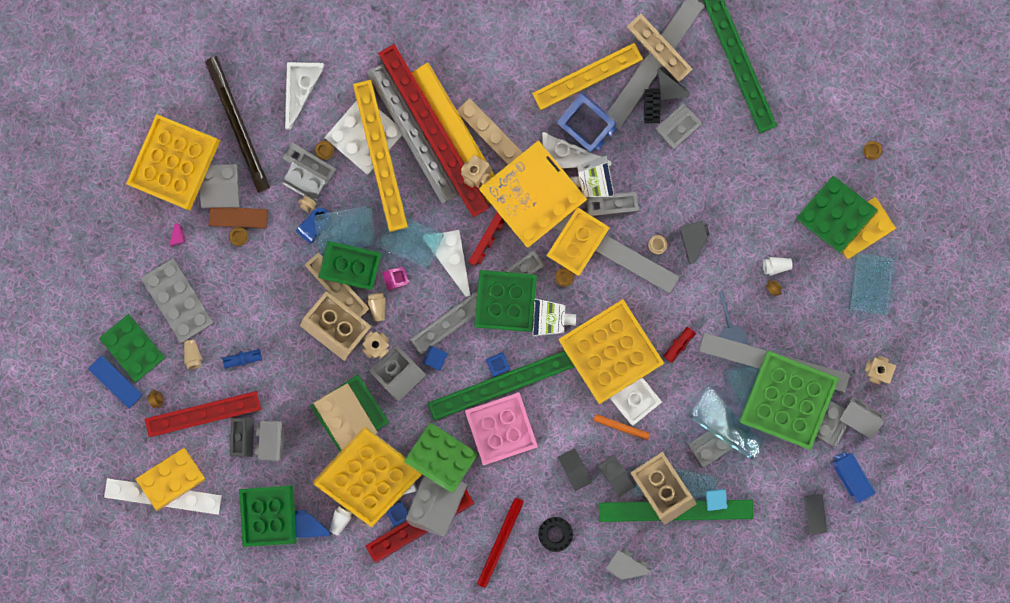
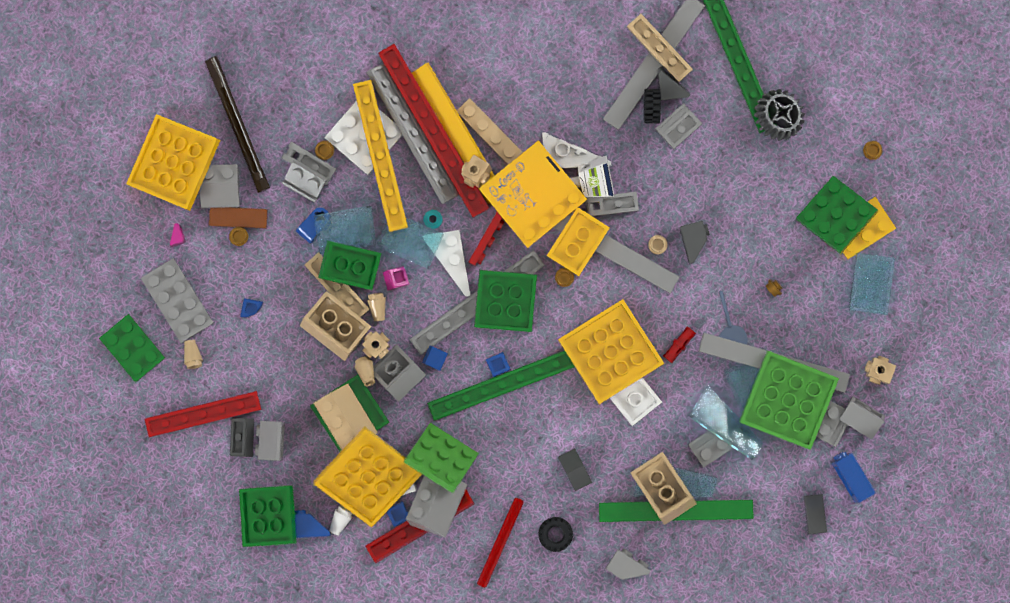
(115, 381): blue tile -> none
(155, 399): pearl gold plate -> none
(170, 479): yellow plate -> none
(189, 501): white plate -> none
(242, 358): blue pin -> none
(250, 307): none -> blue tile
(299, 84): white wing -> none
(307, 204): tan plate -> none
(365, 370): none -> tan cone
(437, 214): none -> teal plate
(501, 428): bright pink plate -> none
(550, 318): white torso -> none
(571, 111): window -> none
(587, 76): yellow plate -> none
(616, 476): dark grey slope -> none
(622, 427): orange bar -> none
(716, 499): medium azure tile -> none
(770, 103): none -> dark grey gear
(776, 265): white cone -> none

